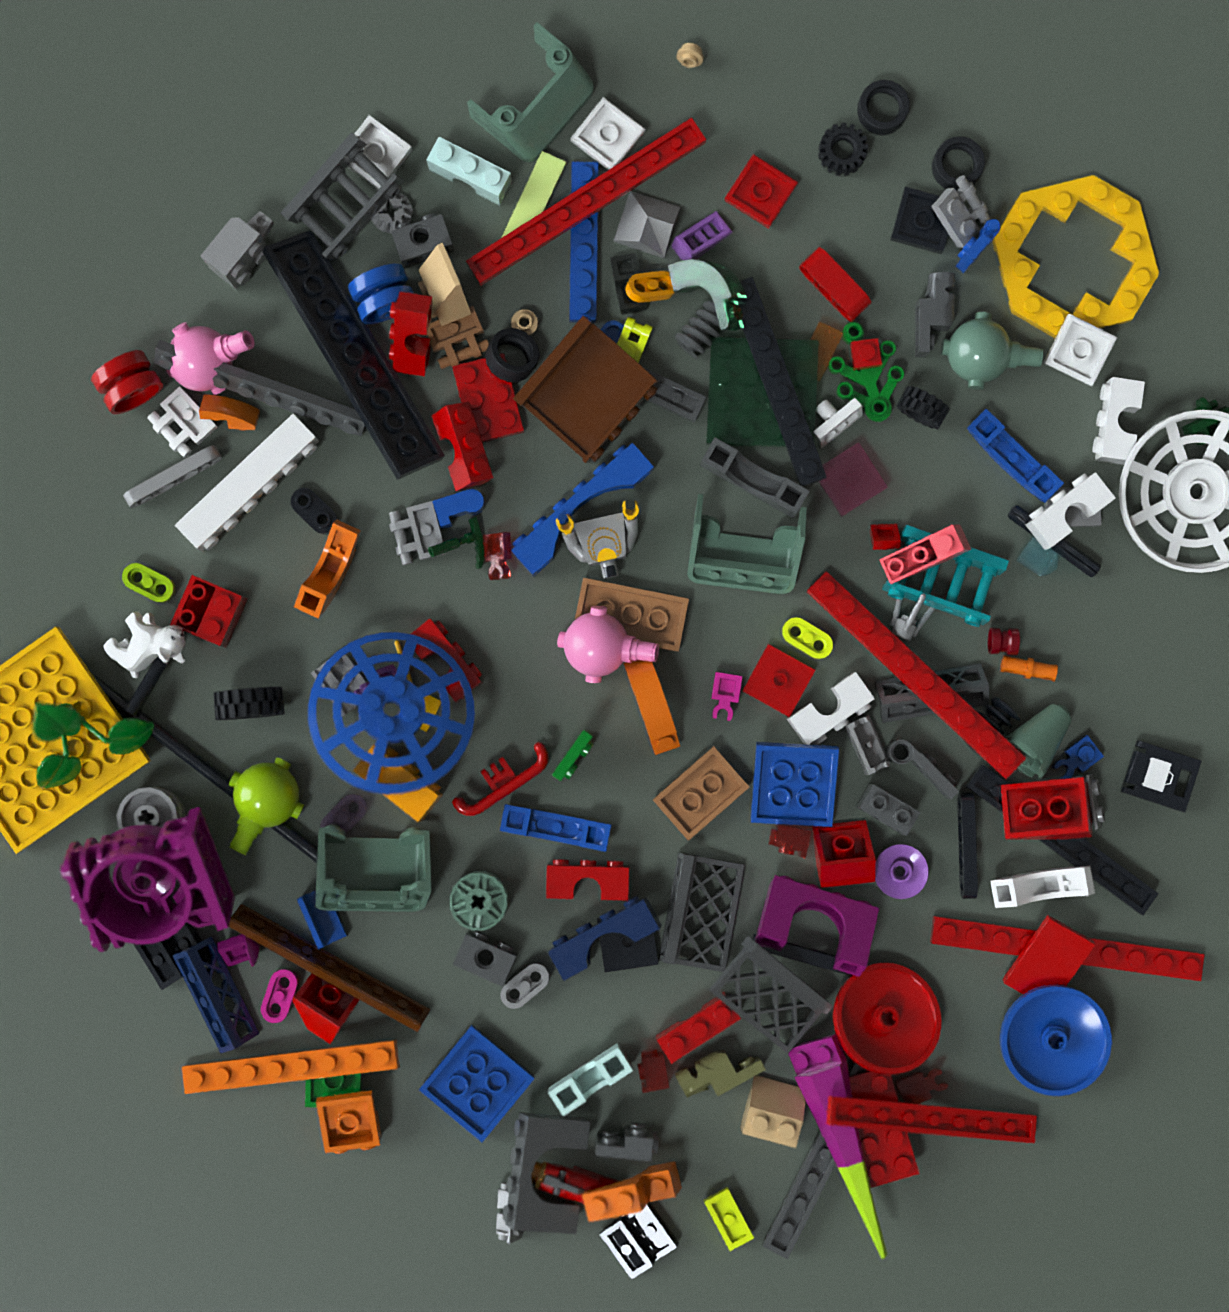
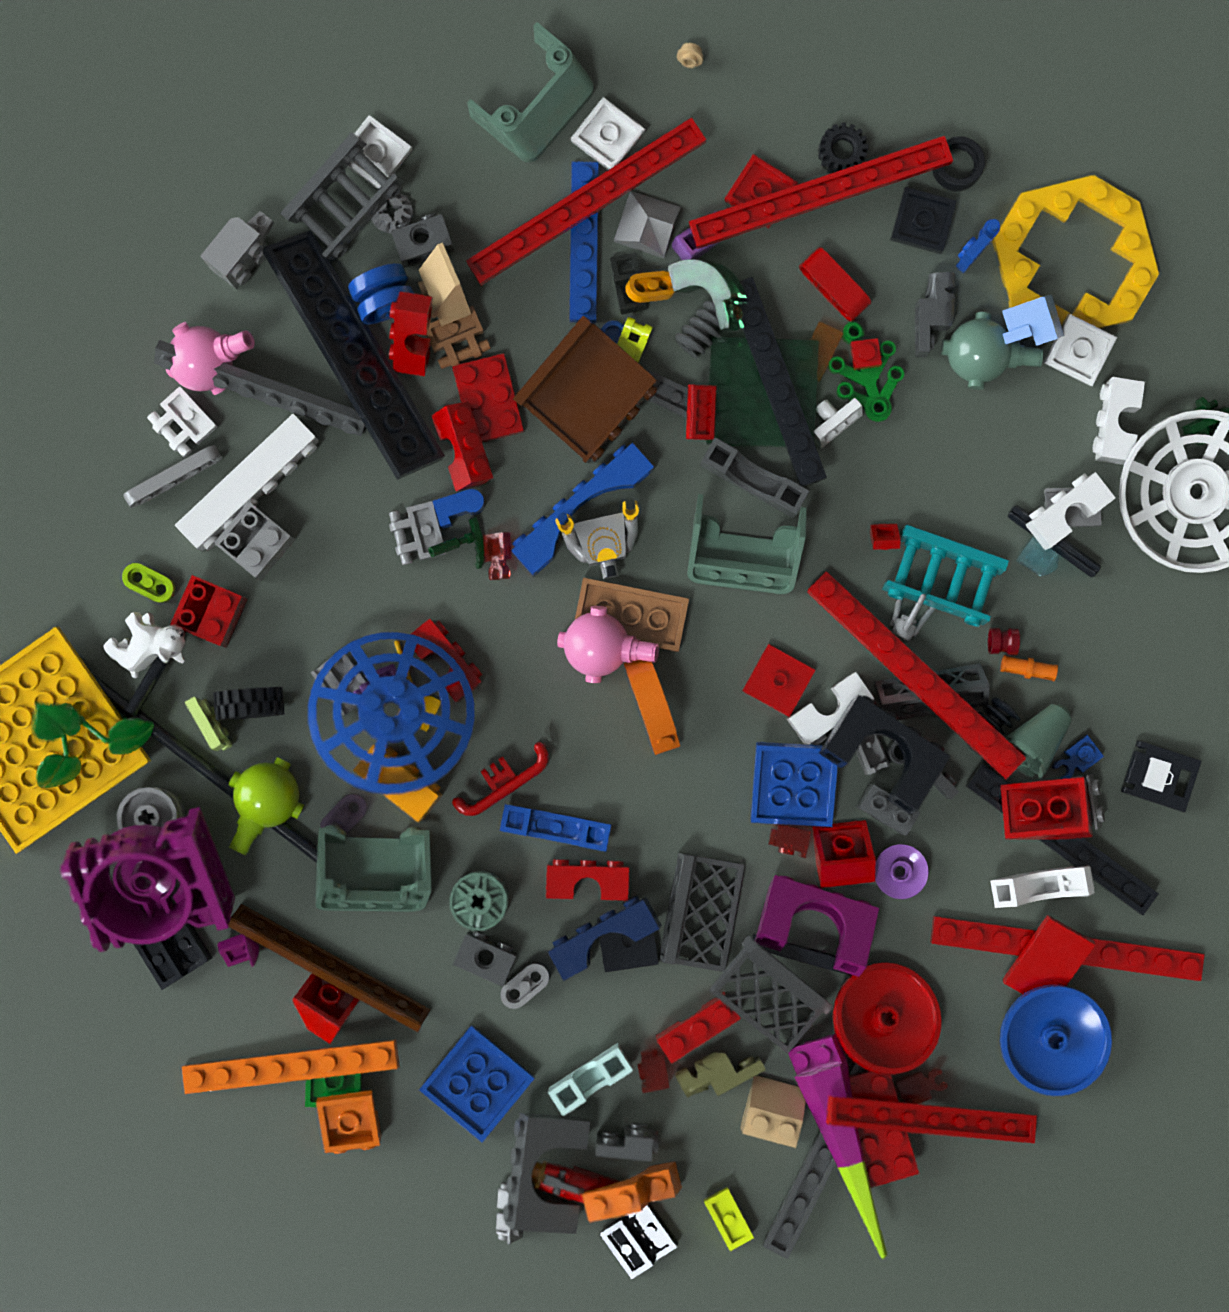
(127, 382): red wheel -> none
(207, 997): dark blue fence -> none
(211, 729): none -> yellowish green plate
(237, 413): orange slope -> none
(254, 541): none -> light grey slope
(279, 994): dark pink plate -> none
(313, 510): black plate -> none
(324, 925): blue panel -> none
(330, 570): orange arch -> none
(461, 164): light aqua arch -> none
(520, 340): black tyre -> none
(524, 313): tan plate -> none
(537, 190): yellowish green tile -> none
(580, 747): green plate -> none
(701, 412): none -> red plate
(701, 793): medium nougat plate -> none
(726, 690): dark pink plate -> none
(807, 637): neon yellow plate -> none
(820, 192): none -> red plate
(851, 480): clear pink plate -> none
(887, 87): black tyre -> none
(921, 758): none -> black arch
(923, 407): black tyre -> none
(925, 553): coral slope -> none
(955, 216): light grey plate -> none
(967, 845): black beam -> none
(1013, 457): blue slope -> none
(1033, 318): none -> light blue plate

